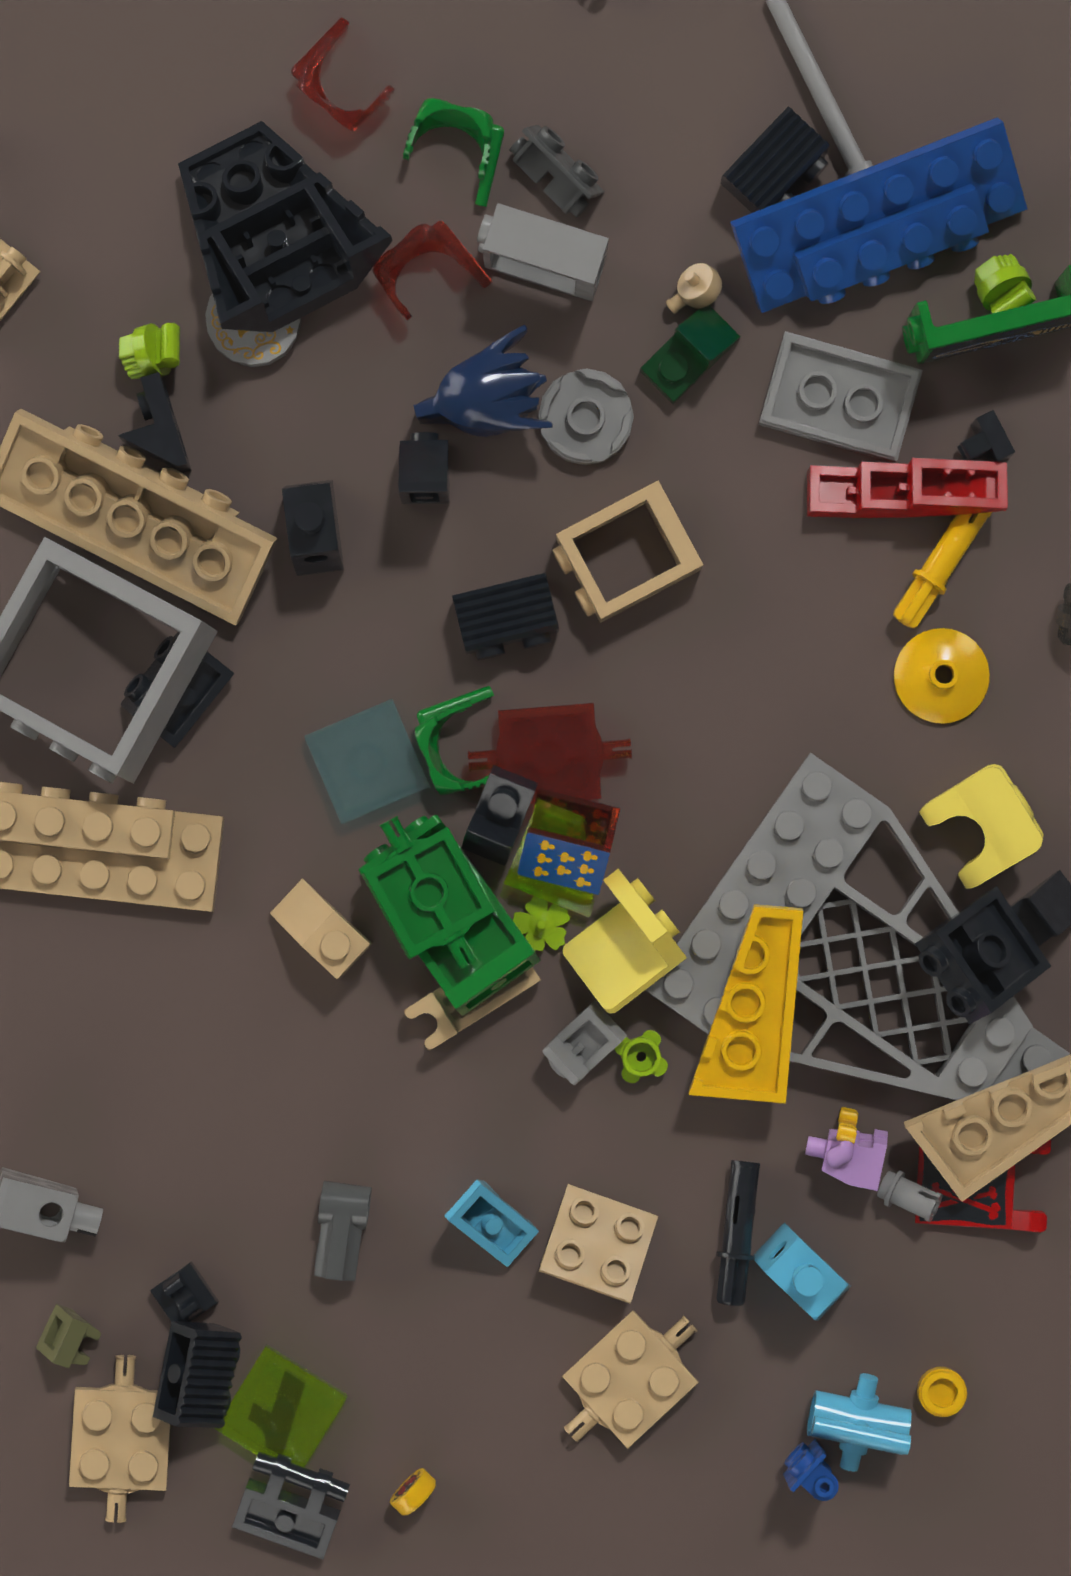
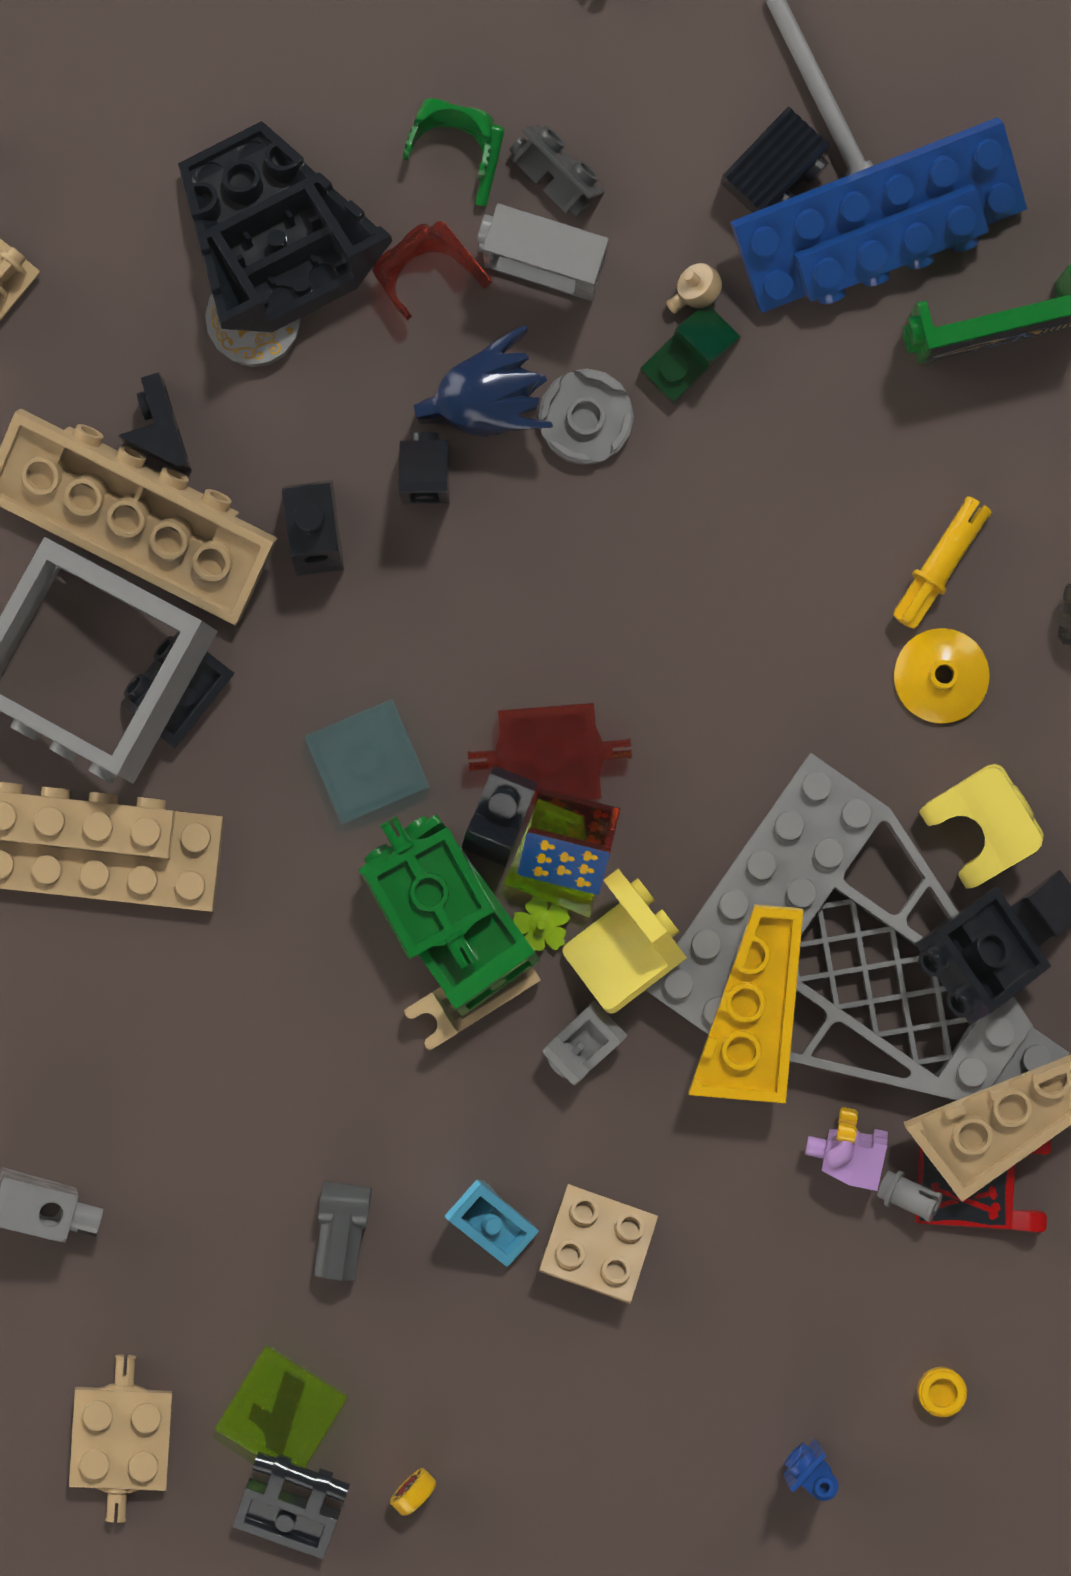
(63, 1337): olive tile -> none
(150, 350): lime piece -> none
(184, 1294): black tile -> none
(197, 1374): black brick -> none
(308, 75): clear red helmet -> none
(320, 929): tan slope -> none
(427, 736): green helmet -> none
(506, 616): black brick -> none
(630, 1379): tan plate -> none
(653, 1062): lime plate -> none
(671, 530): tan window -> none
(738, 1233): black axle -> none
(801, 1272): medium azure torso -> none
(840, 397): light grey tile -> none
(859, 1422): medium azure pin -> none
(907, 490): red slope -> none
(988, 440): black tile -> none
(1003, 284): lime piece -> none

